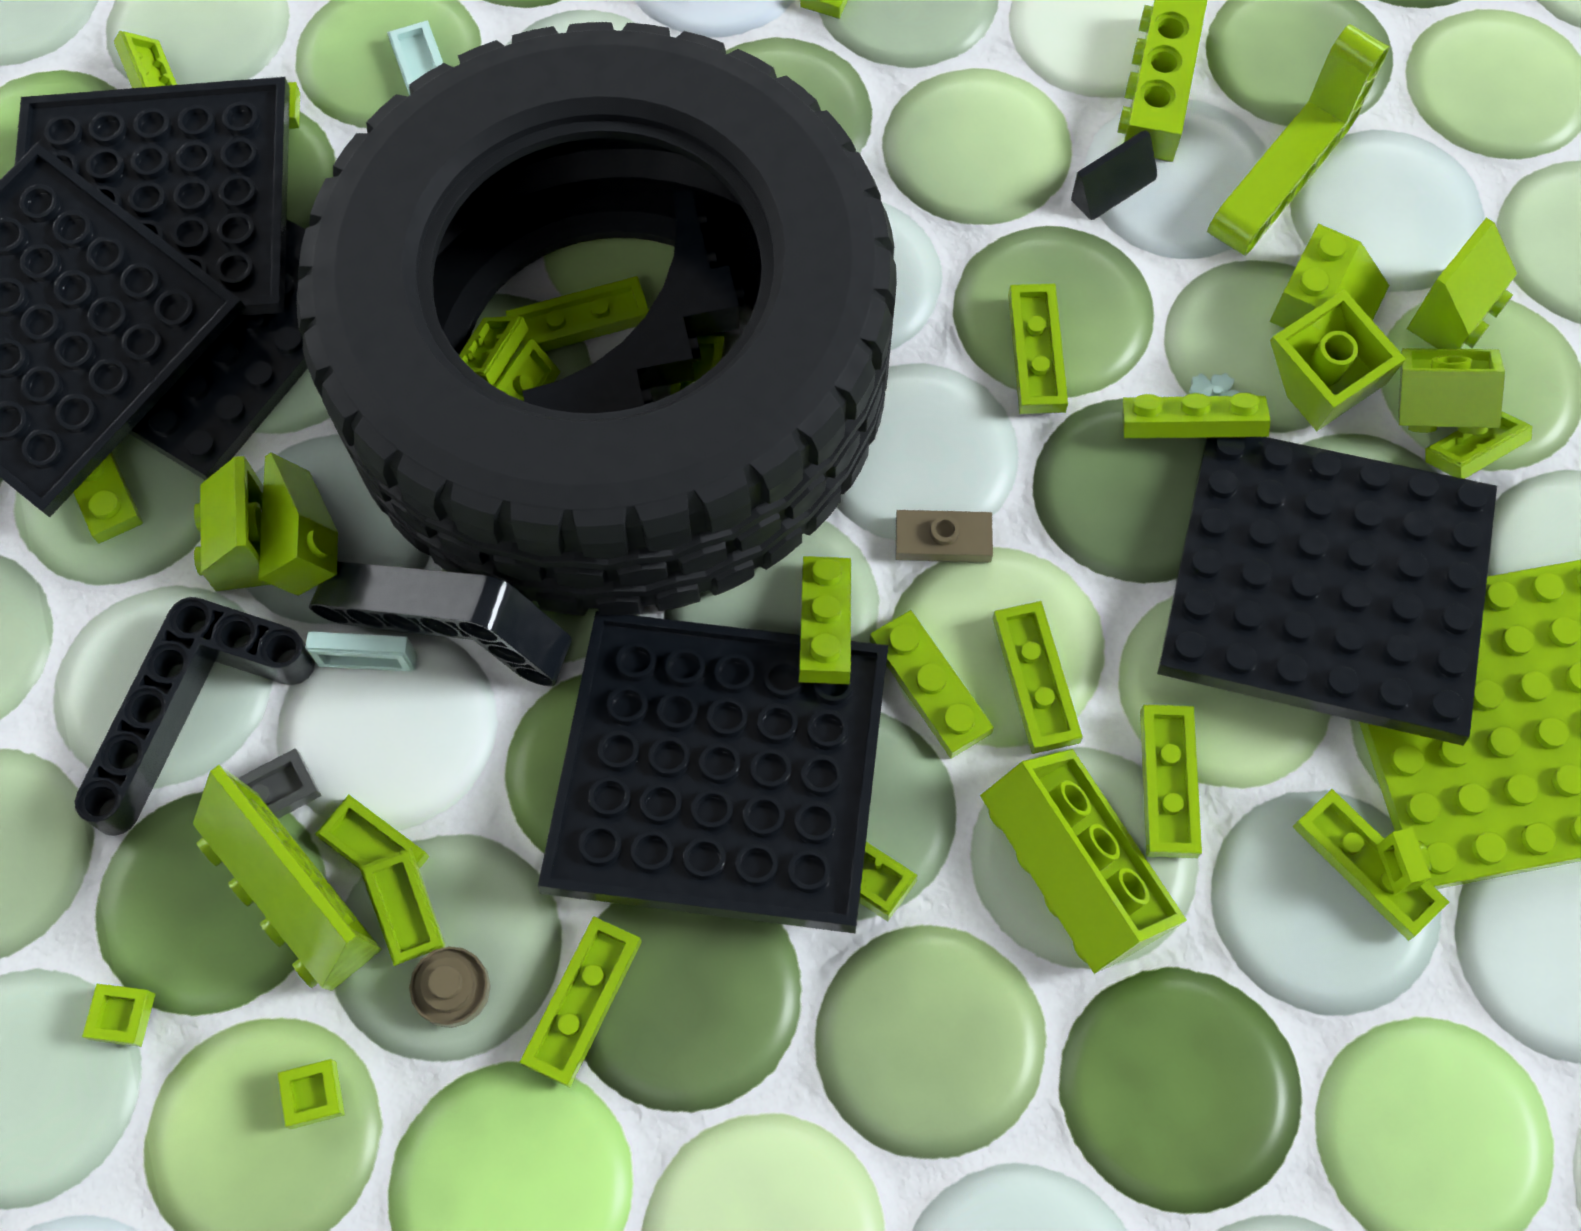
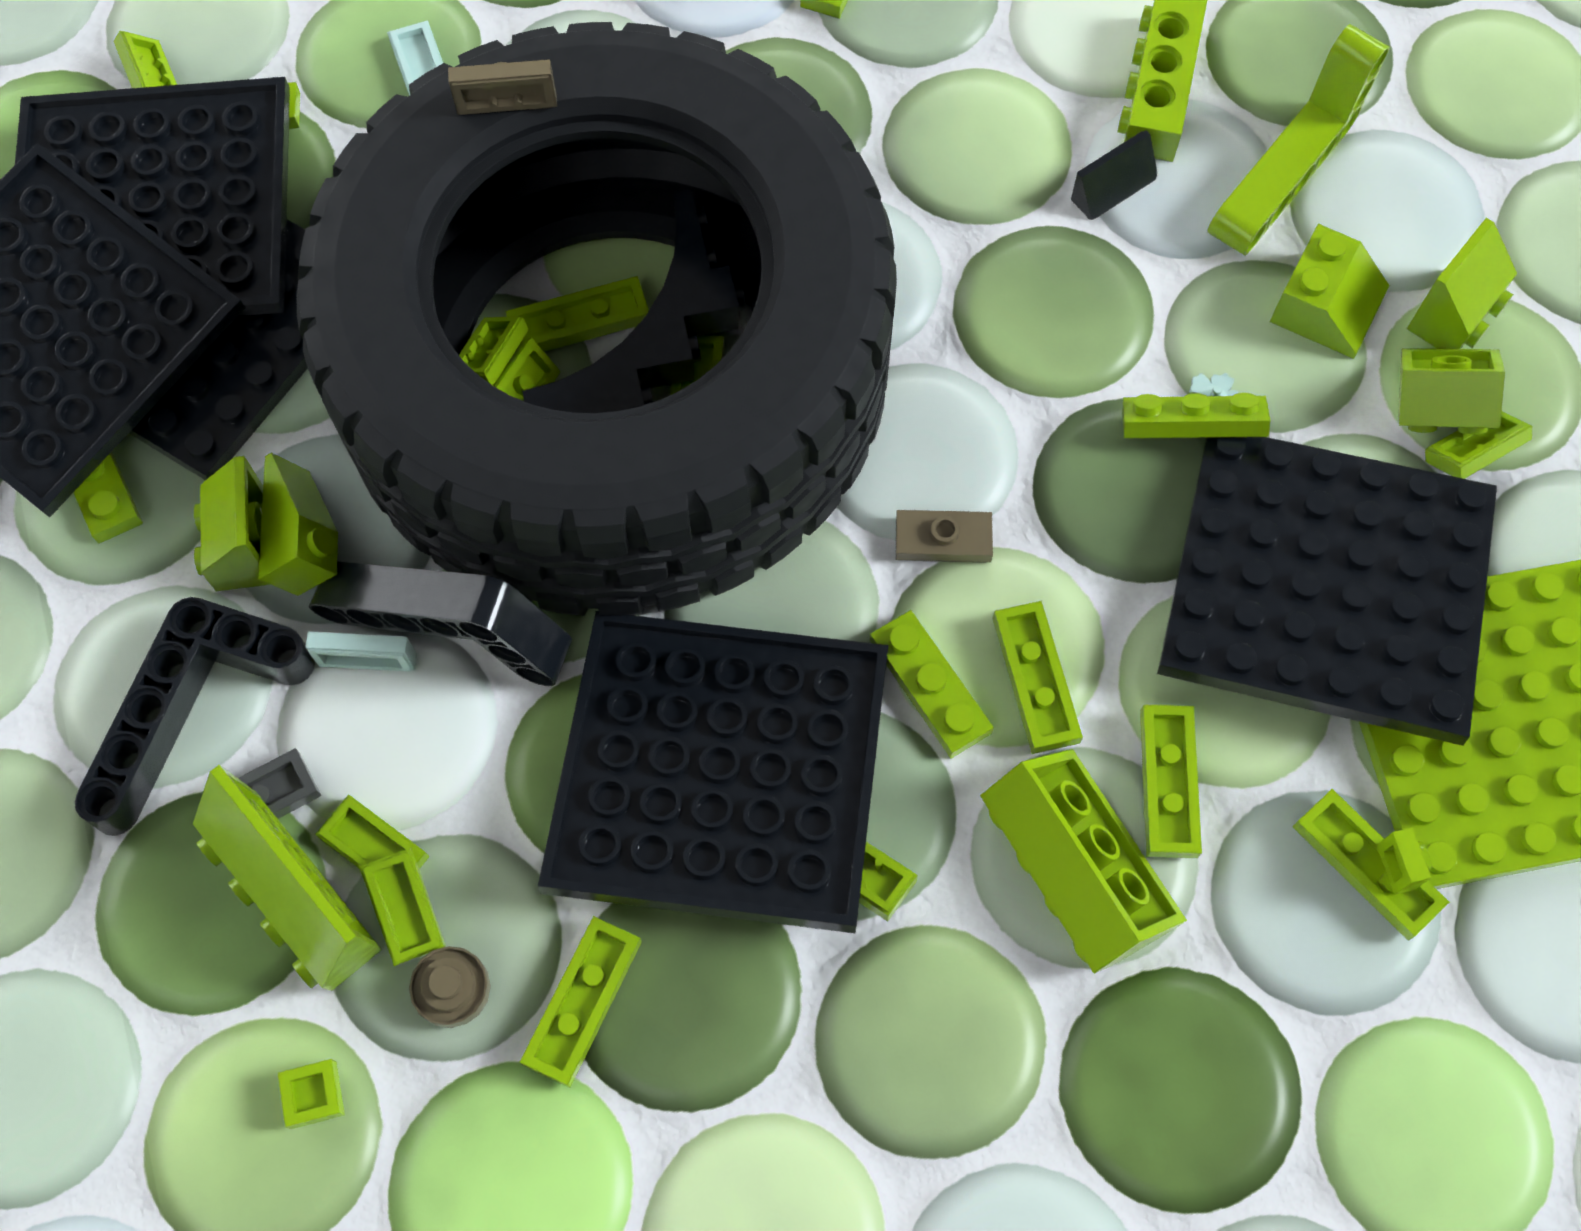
(118, 1015): lime plate -> none
(502, 87): none -> dark tan plate
(825, 620): lime plate -> none
(1037, 349): lime plate -> none
(1333, 359): lime slope -> none

